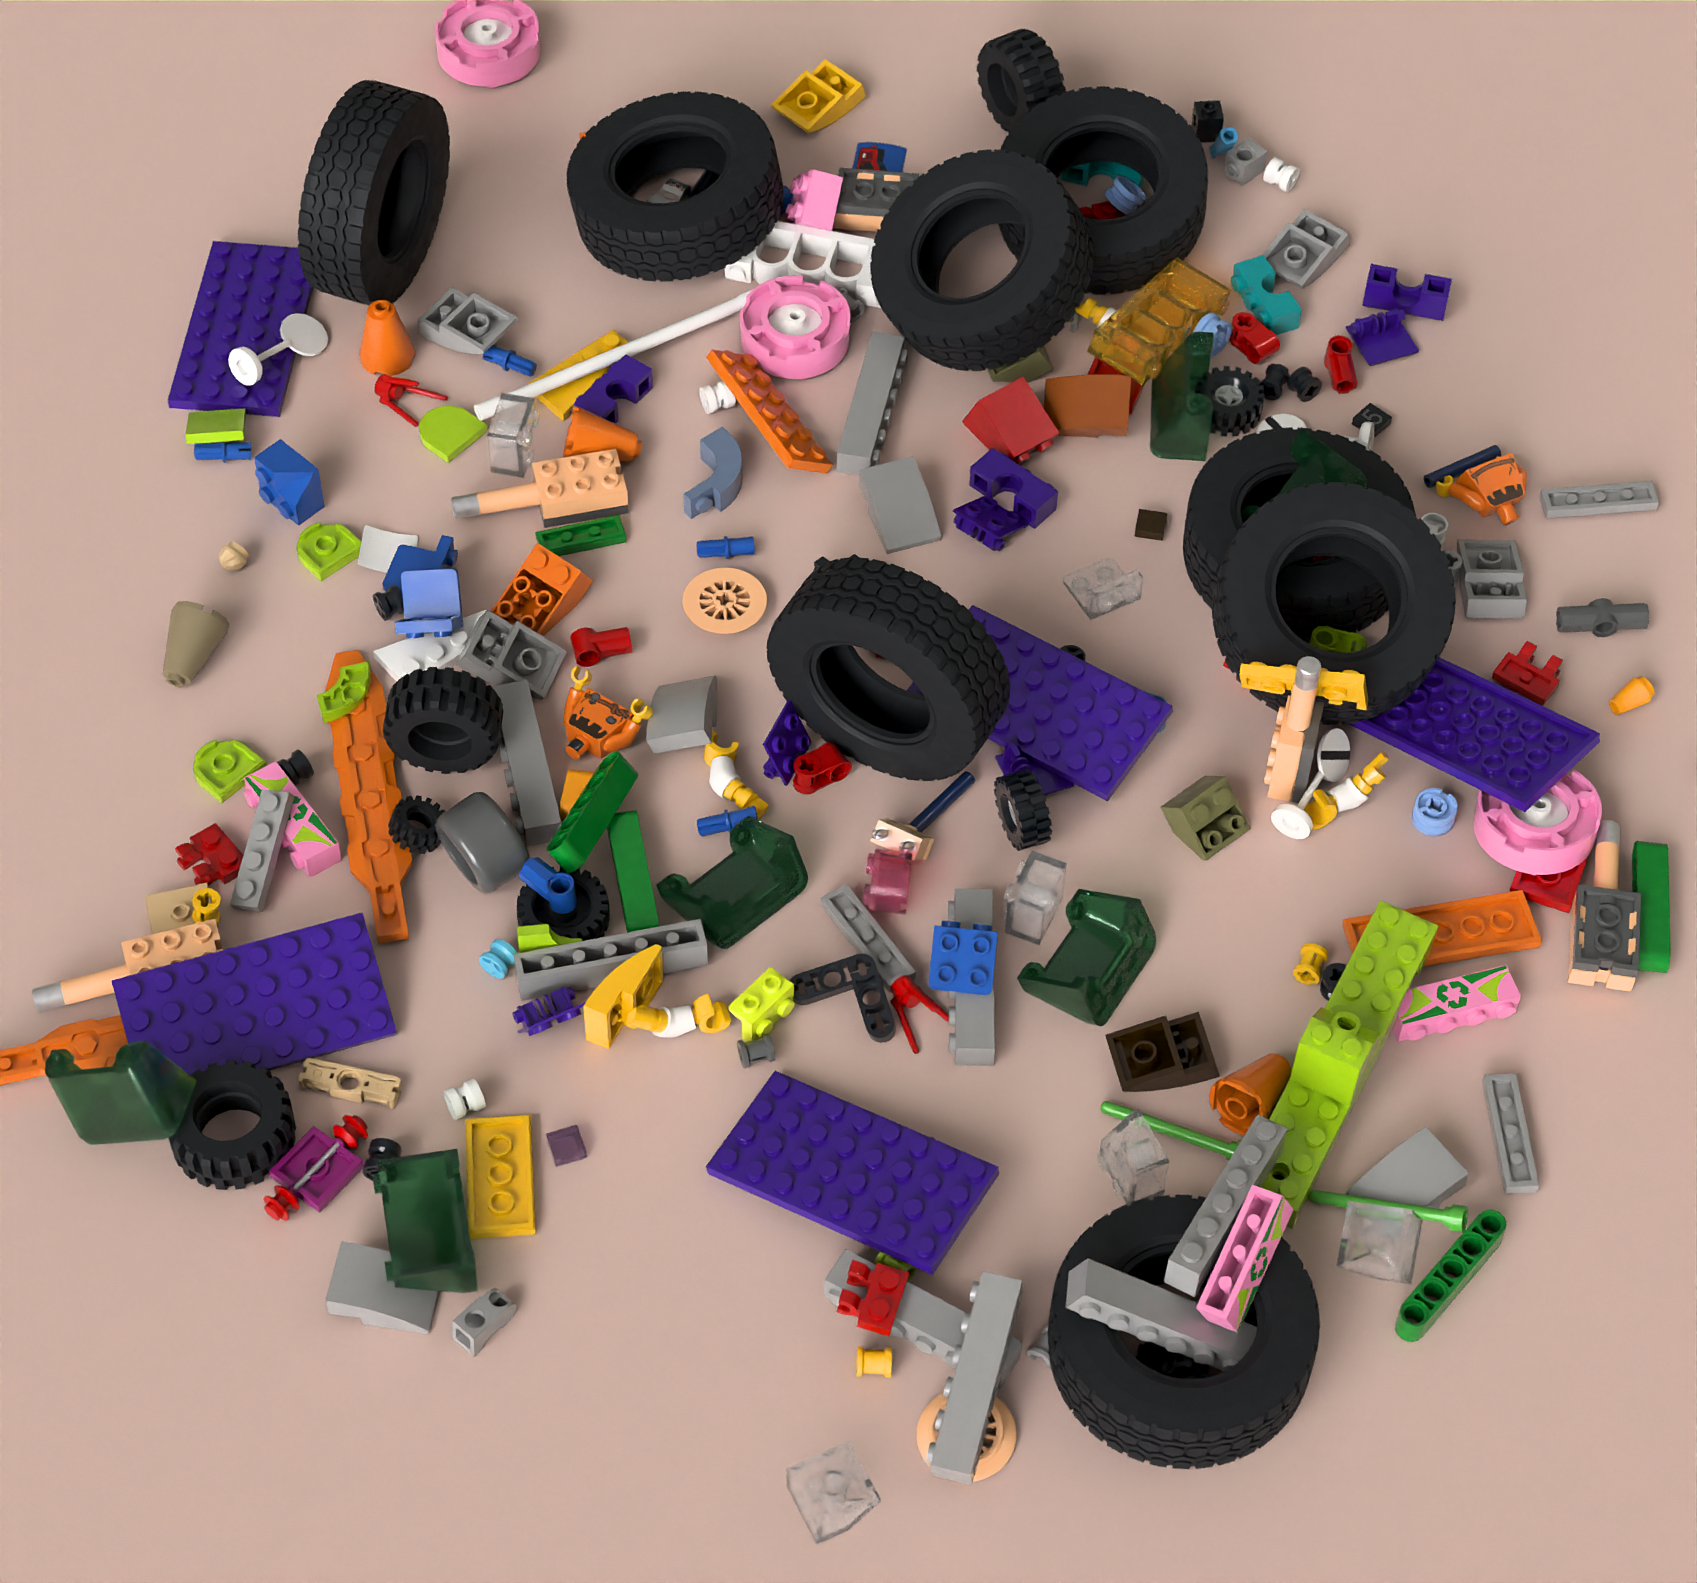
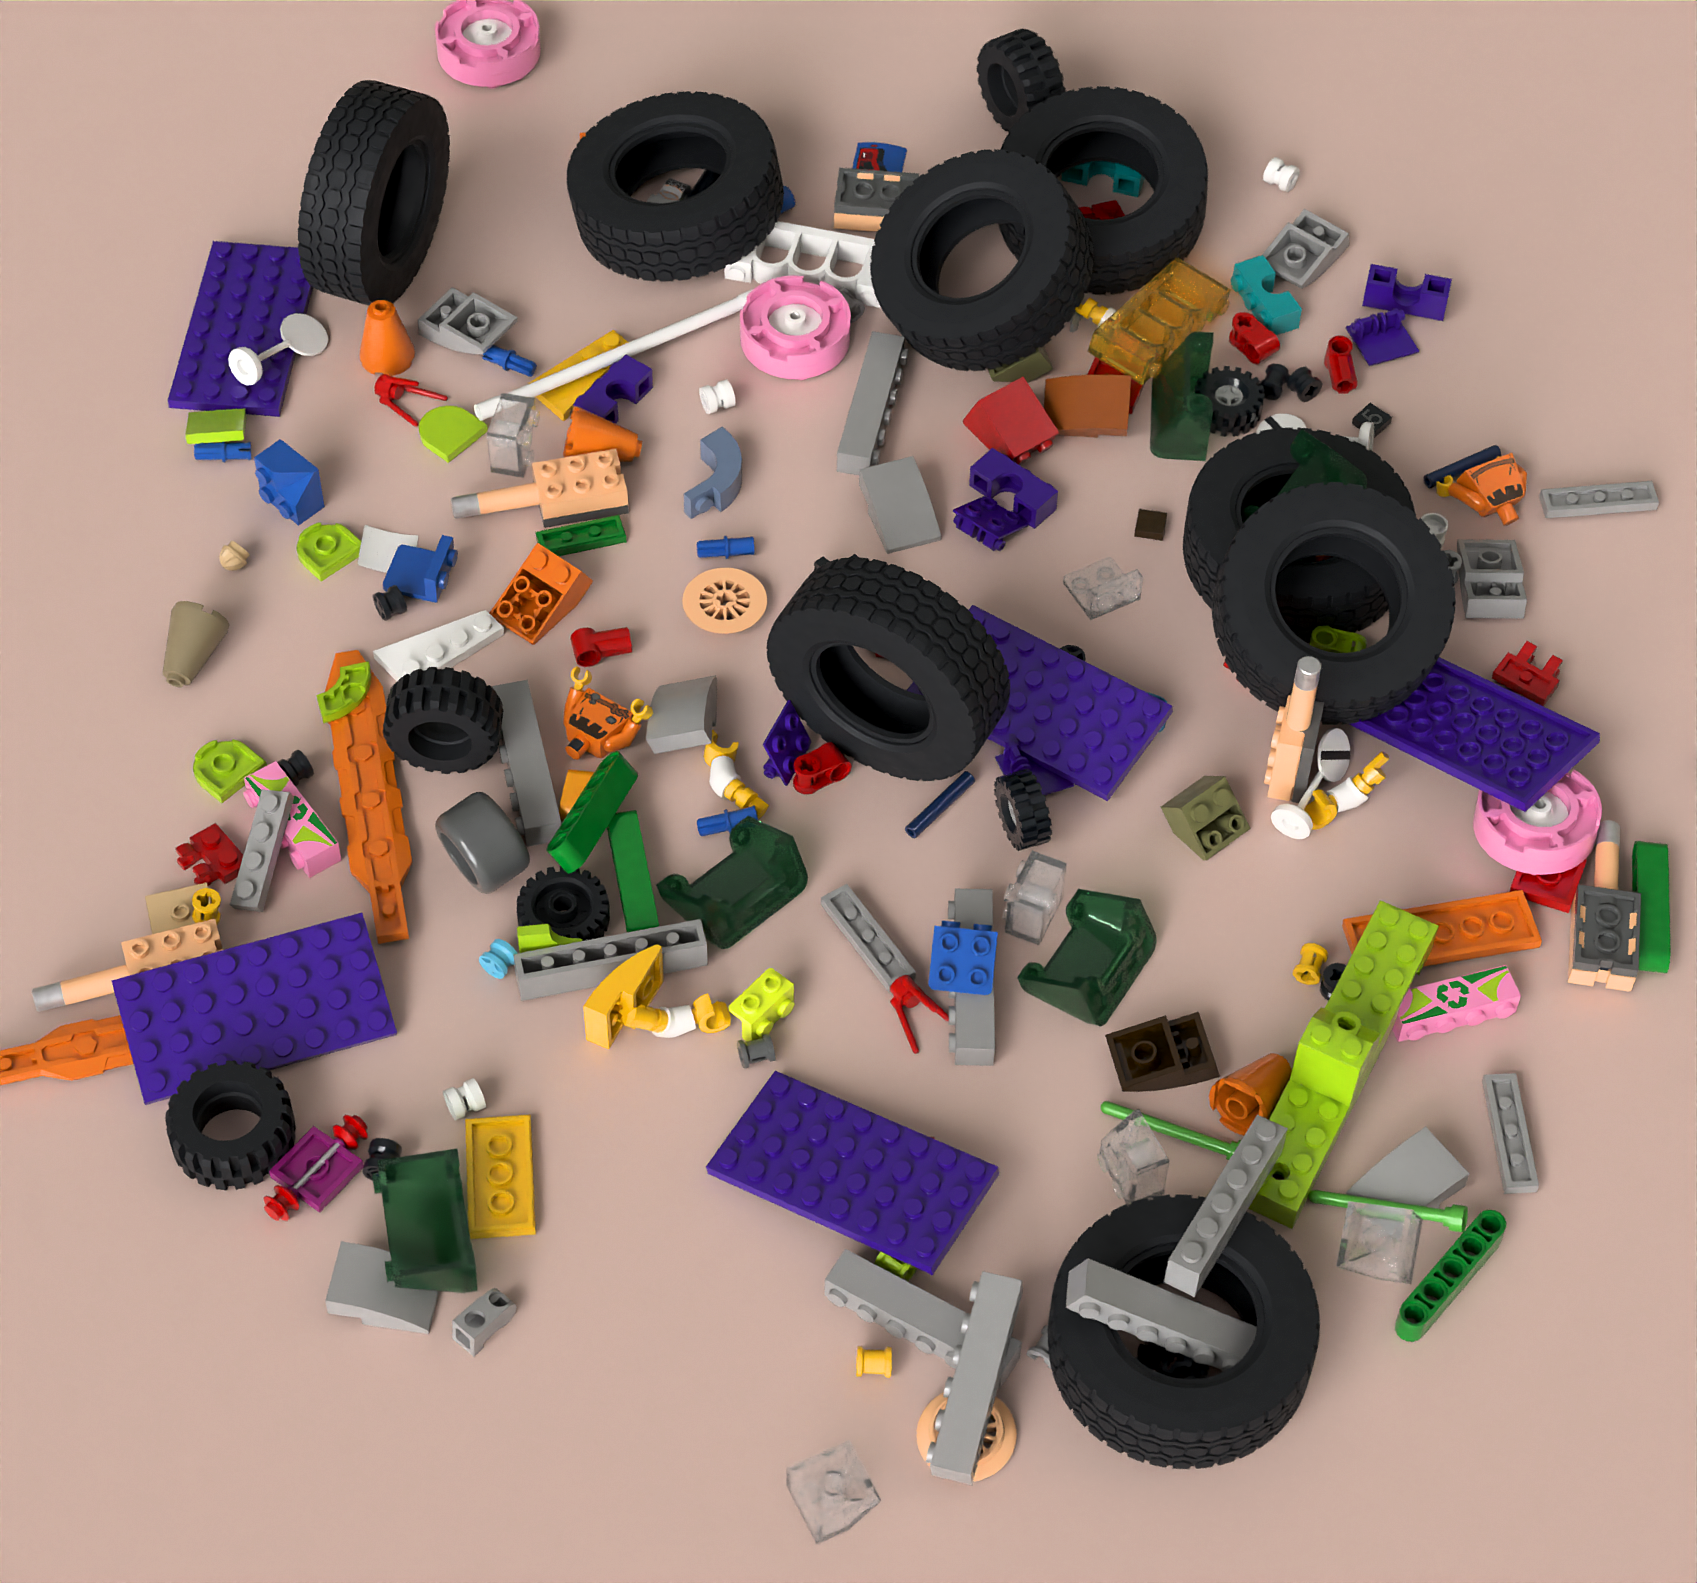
(129, 1102): clear green windscreen -> none
(329, 1076): tan piece -> none
(407, 833): black tyre -> none
(430, 603): bracket -> none
(511, 654): light grey slope -> none
(553, 886): blue piece -> none
(562, 1003): dark purple hinge -> none
(566, 1145): clear purple tile -> none
(769, 411): orange plate -> none
(814, 199): bright pink slope -> none
(819, 97): yellow slope -> none
(859, 983): black beam -> none
(882, 1298): red plate -> none
(888, 882): clear pink brick -> none
(902, 838): piece -> none
(1125, 195): light blue wheel -> none
(1207, 120): black brick -> none
(1221, 329): light blue wheel -> none
(1224, 141): dark azure bar -> none
(1244, 1258): bright pink brick -> none
(1245, 161): light grey brick -> none
(1335, 686): yellow wing -> none
(1434, 812): light blue wheel -> none
(1602, 617): dark grey piece -> none
(1632, 695): light orange cone -> none

